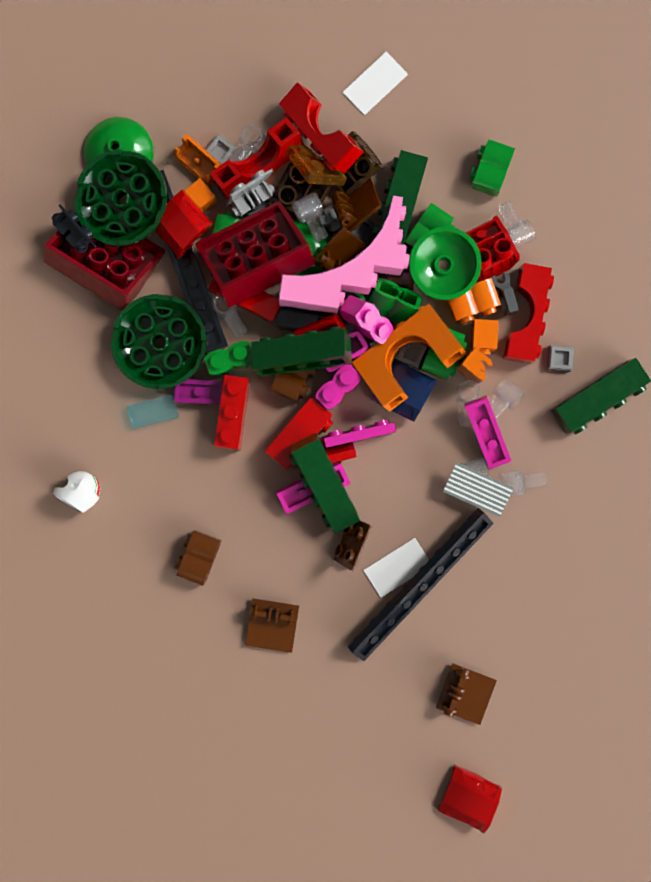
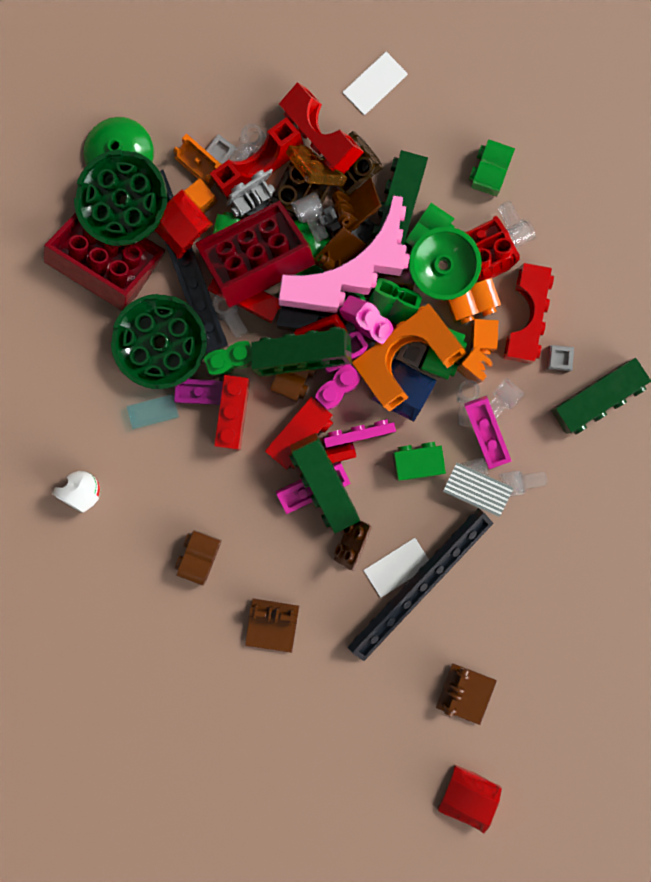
(80, 236): black hinge -> none
(419, 462): none -> green brick
(507, 295): dark grey plate -> none

